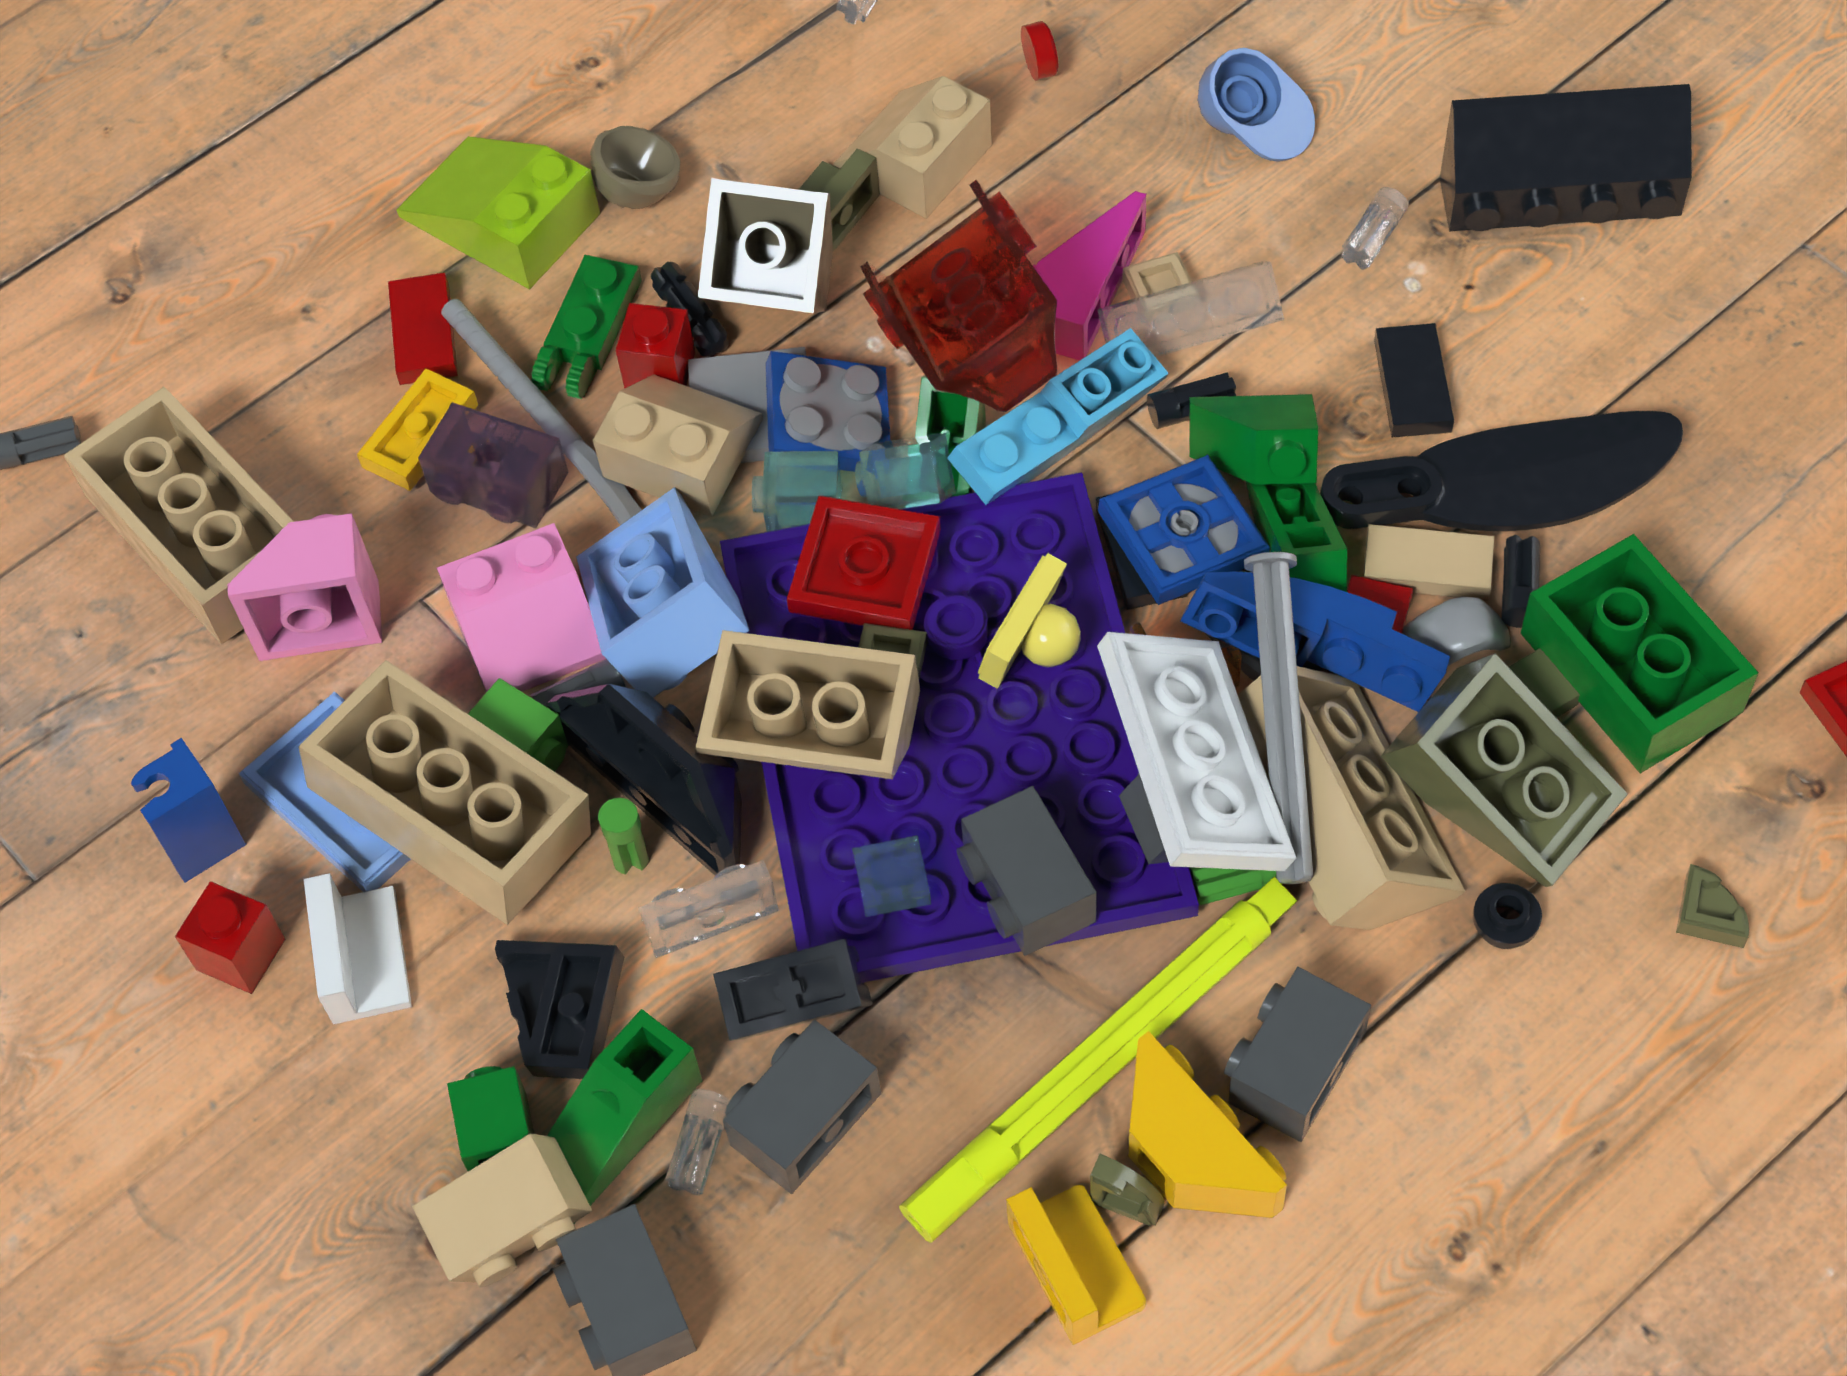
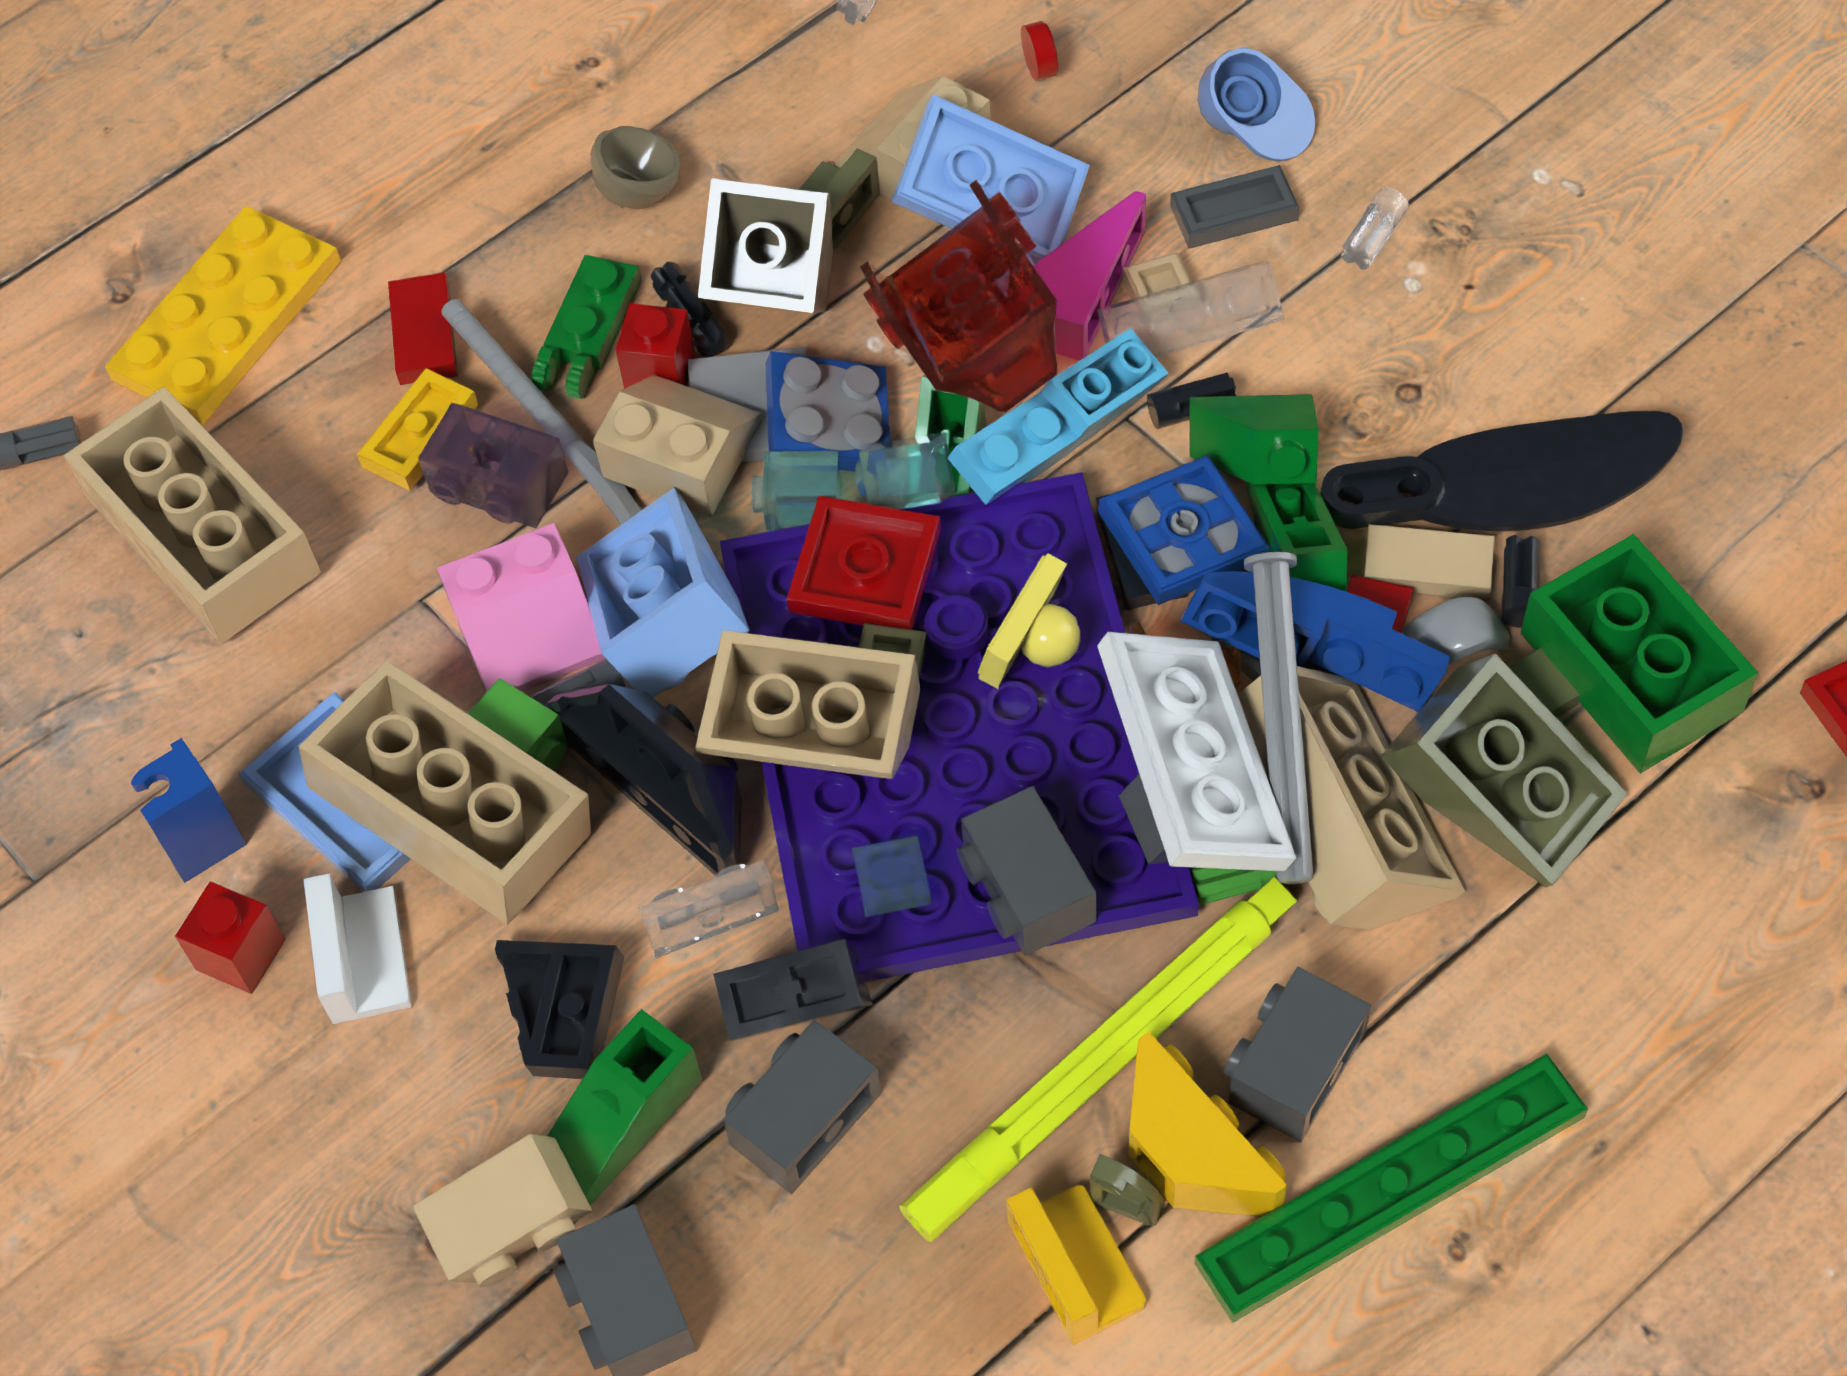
(224, 313): none -> yellow plate
(309, 590): bright pink slope -> none
(489, 1113): green brick -> none
(506, 205): lime slope -> none
(623, 834): bright green piece -> none
(697, 1141): clear piece -> none
(961, 146): none -> light blue tile
(1234, 206): none -> dark grey tile
(1389, 1187): none -> green tile
(1413, 380): black tile -> none
(1507, 932): black plate -> none
(1567, 158): black slope -> none
(1711, 910): olive tile -> none

